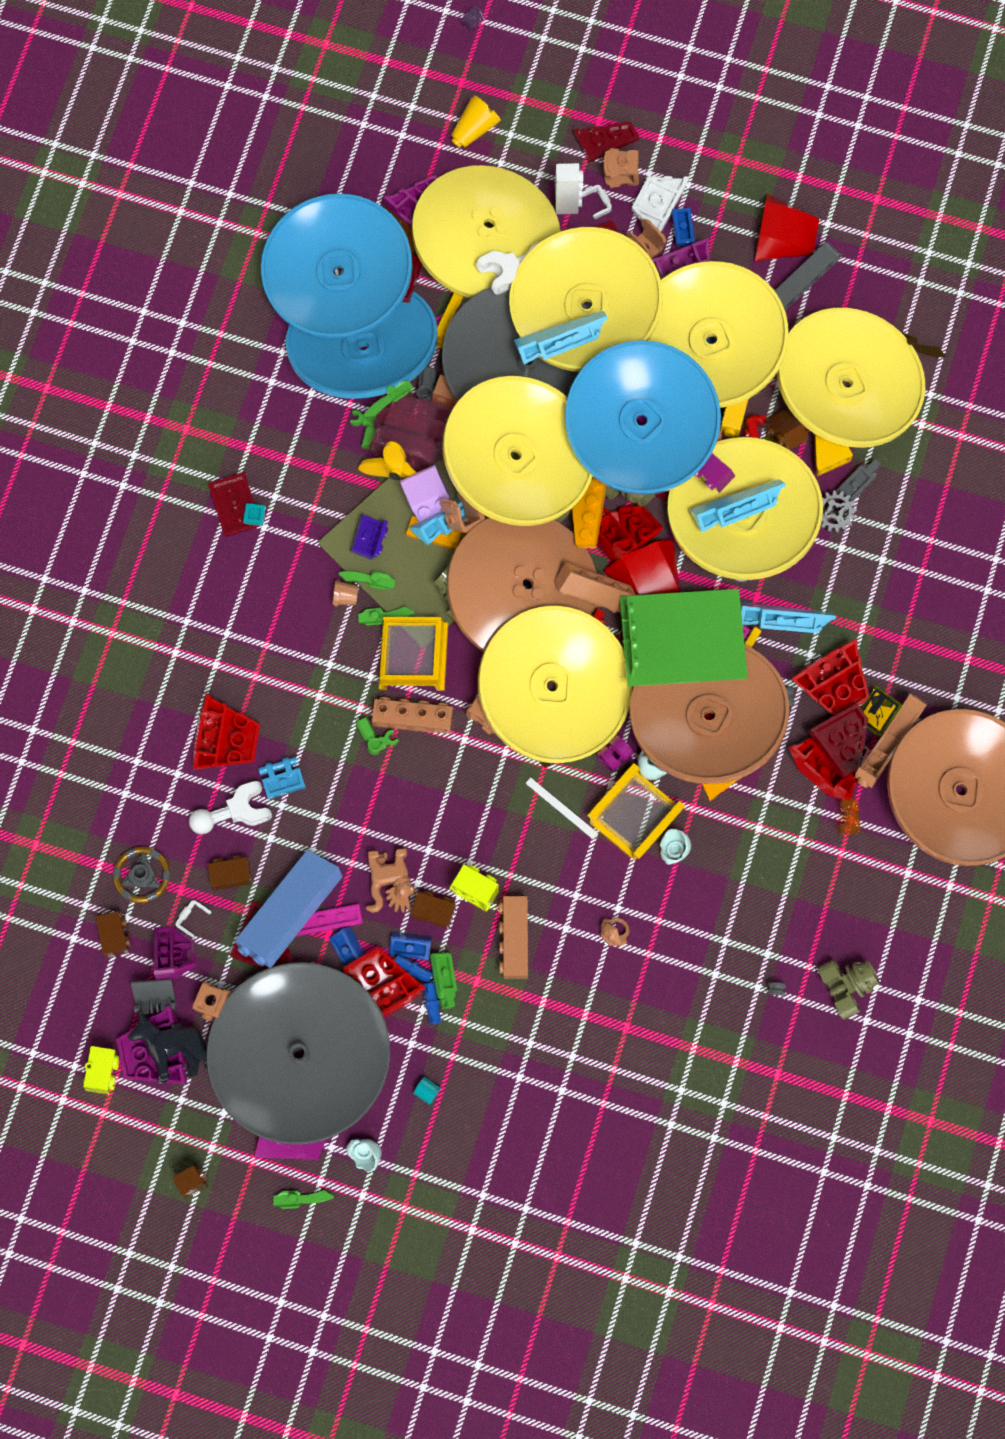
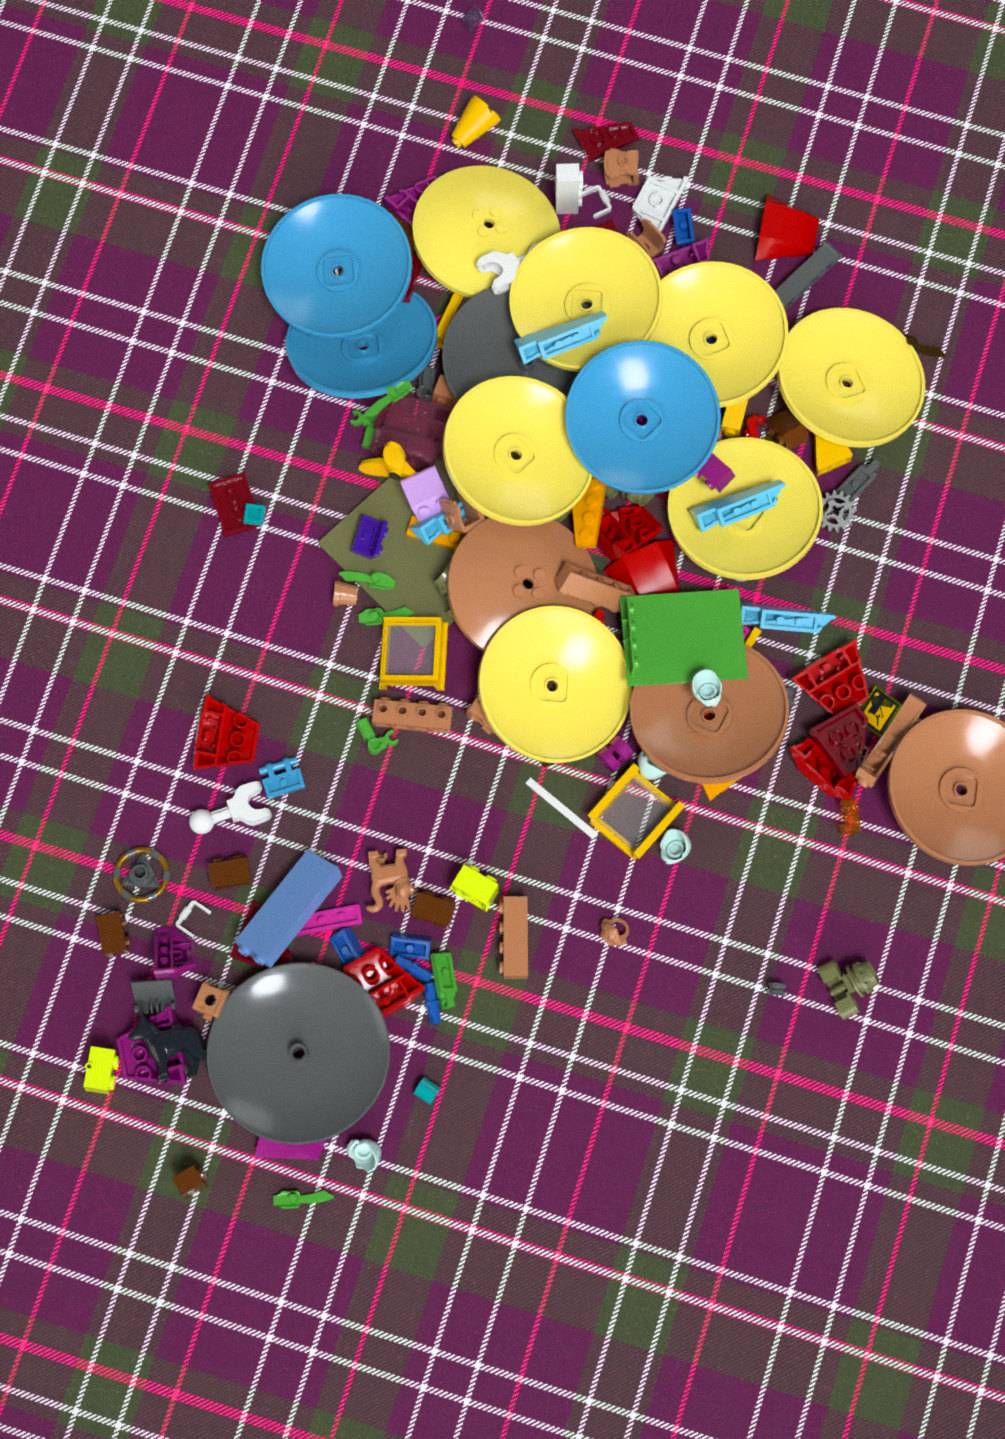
(707, 687): none -> light aqua hair

